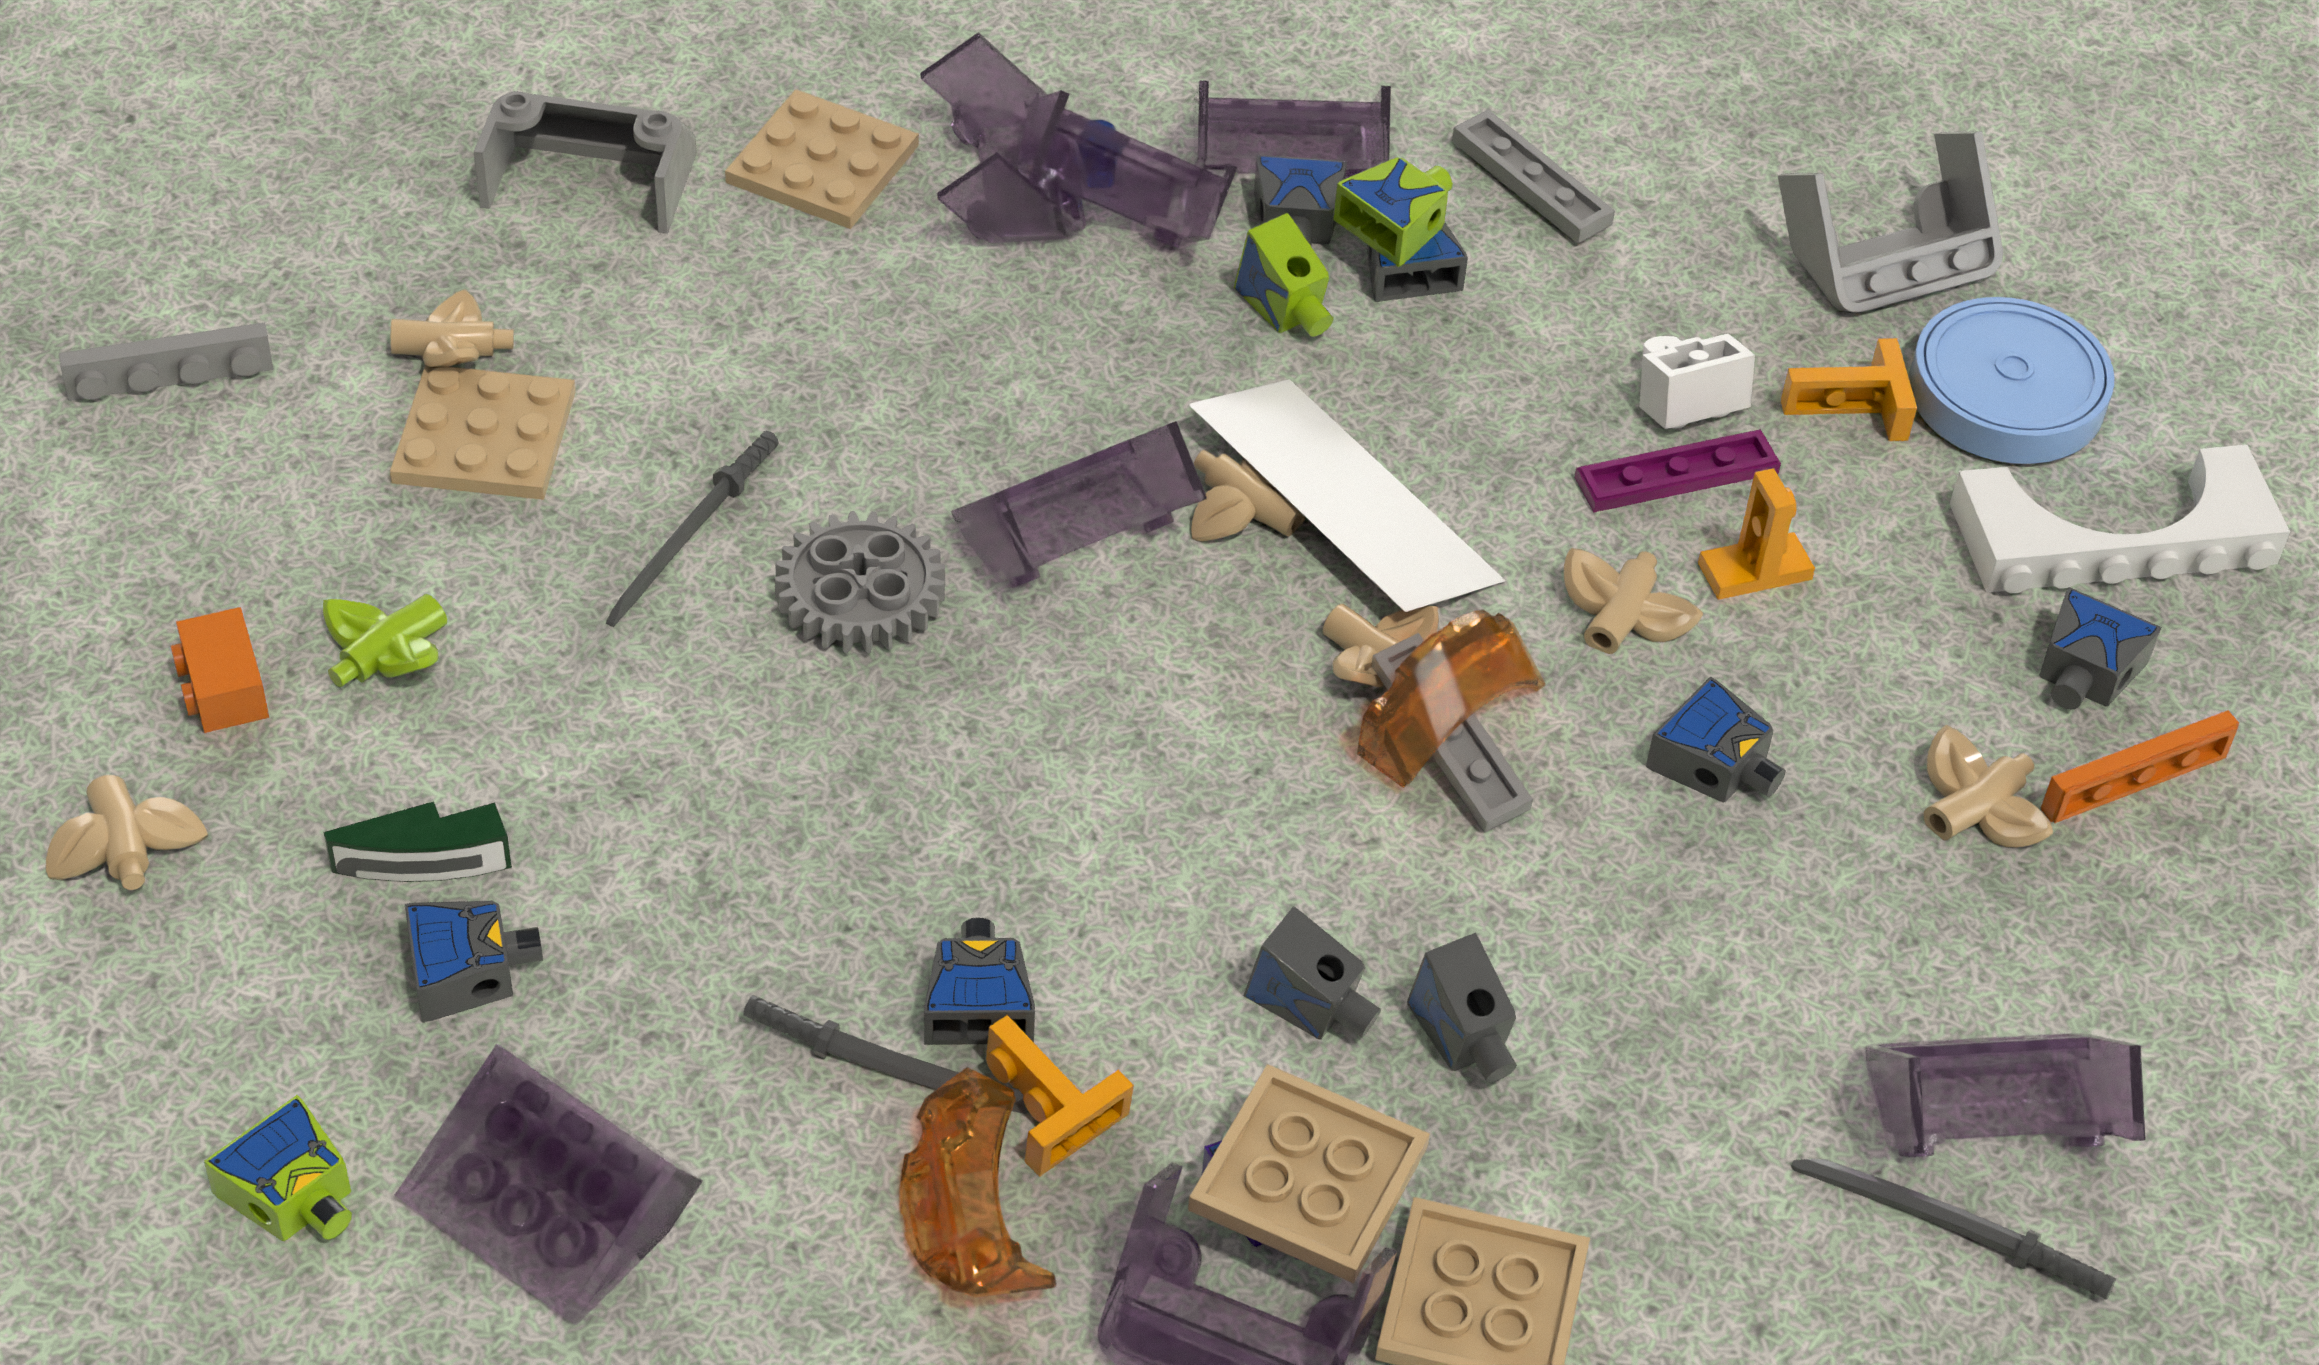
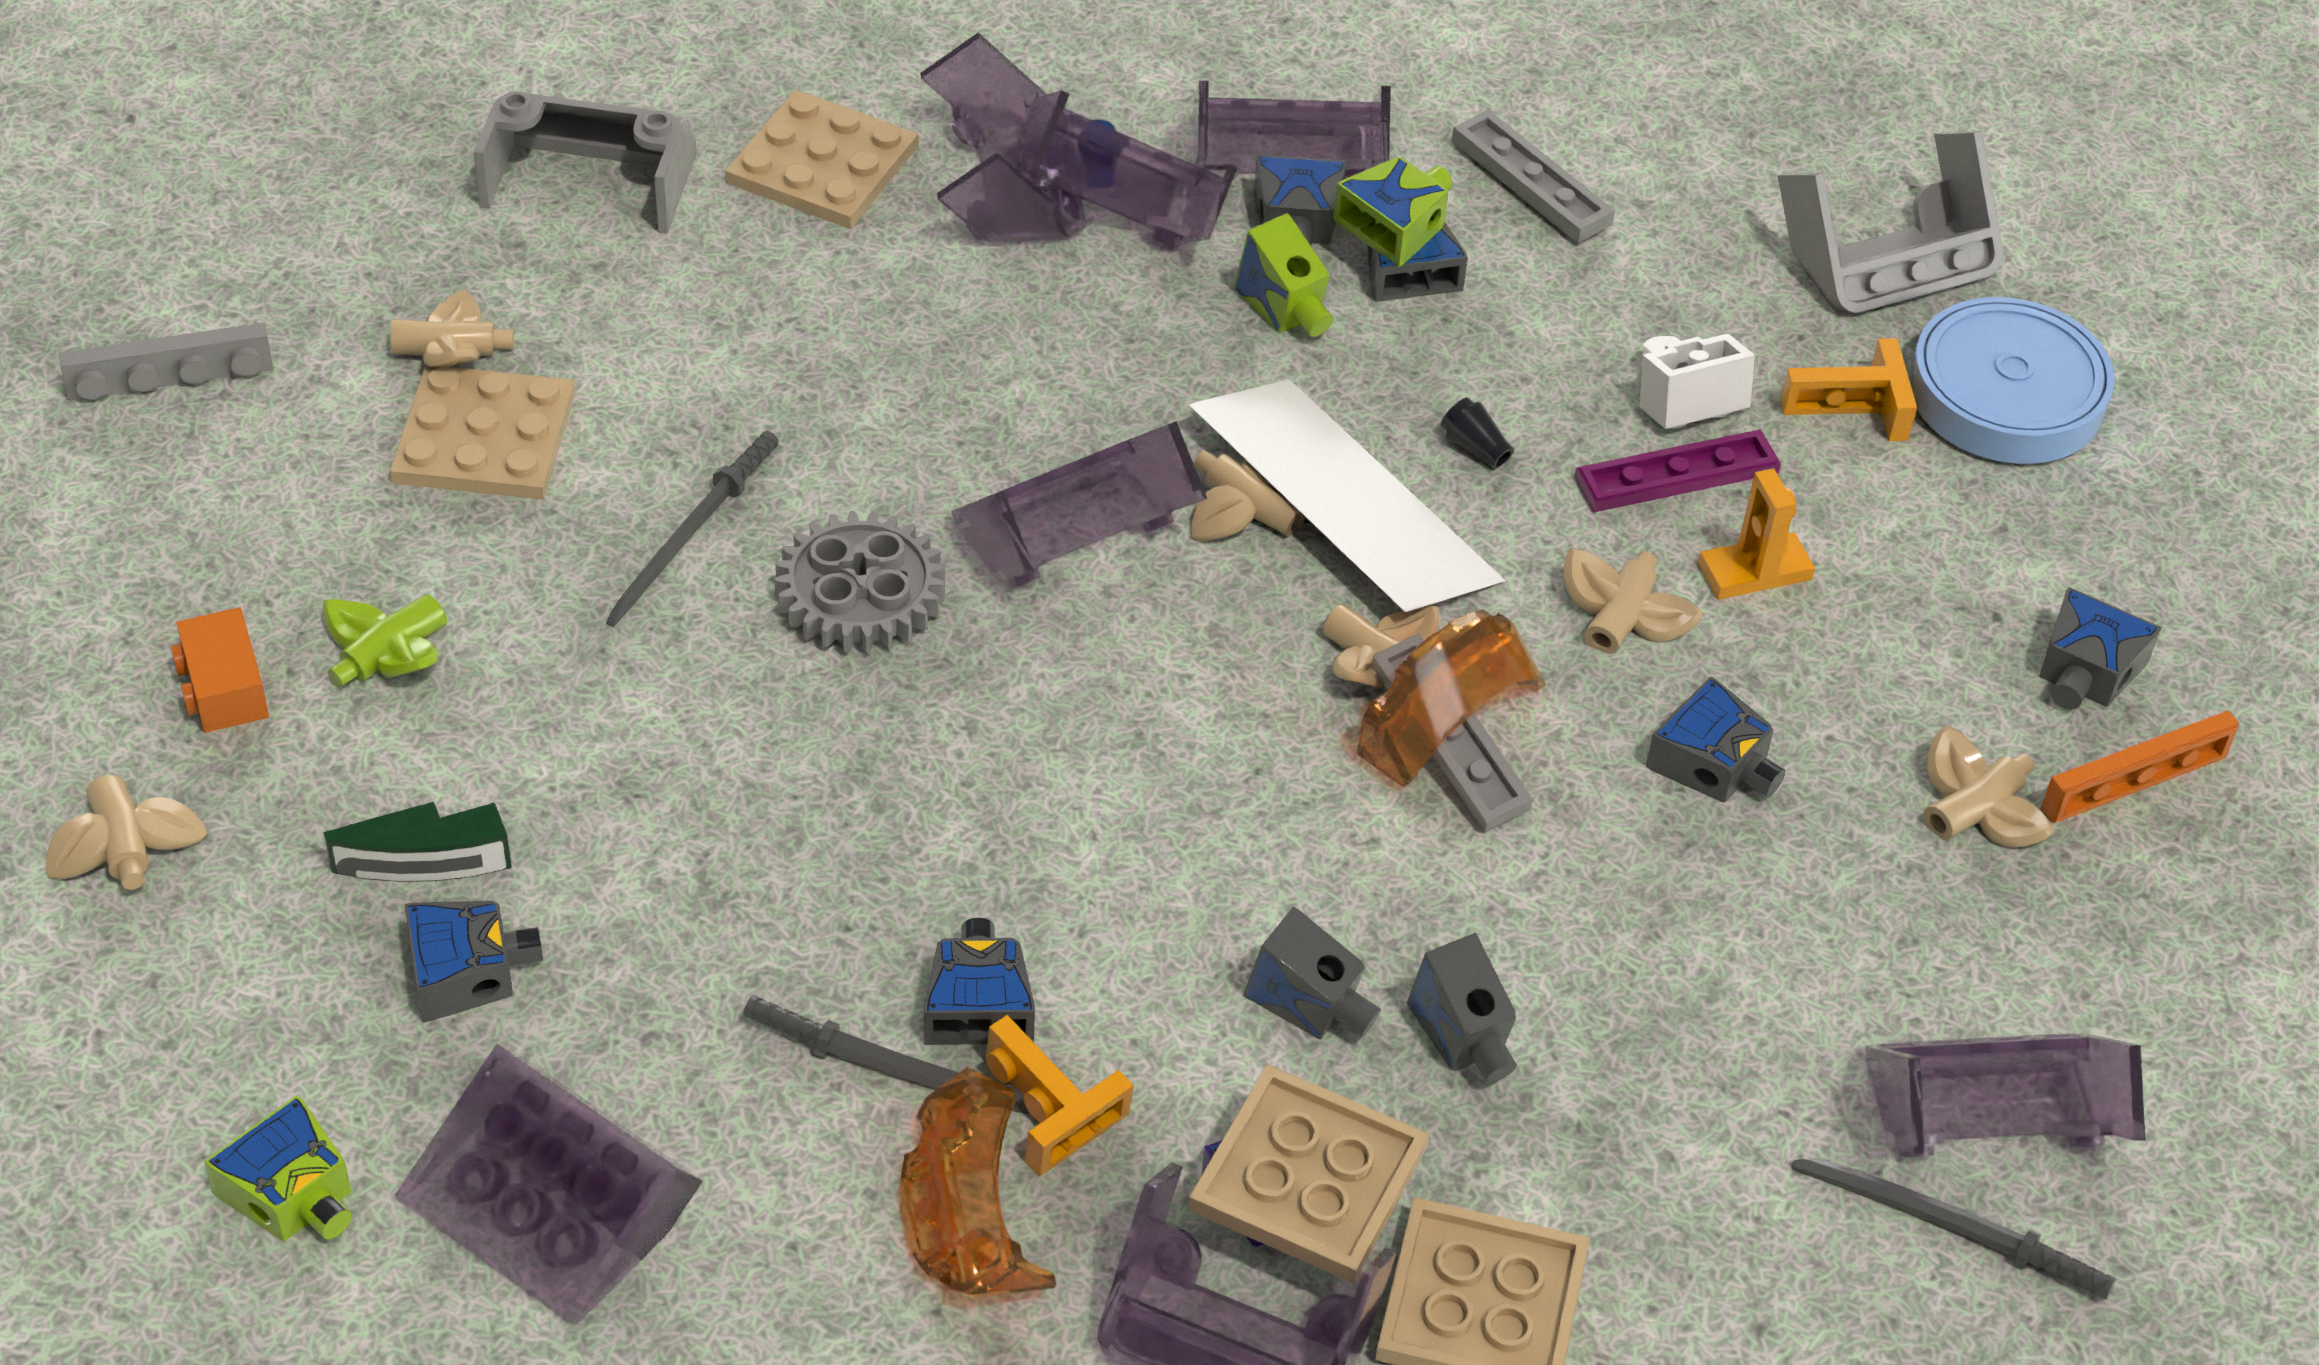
(1475, 431): none -> black cone
(2027, 547): white arch -> none

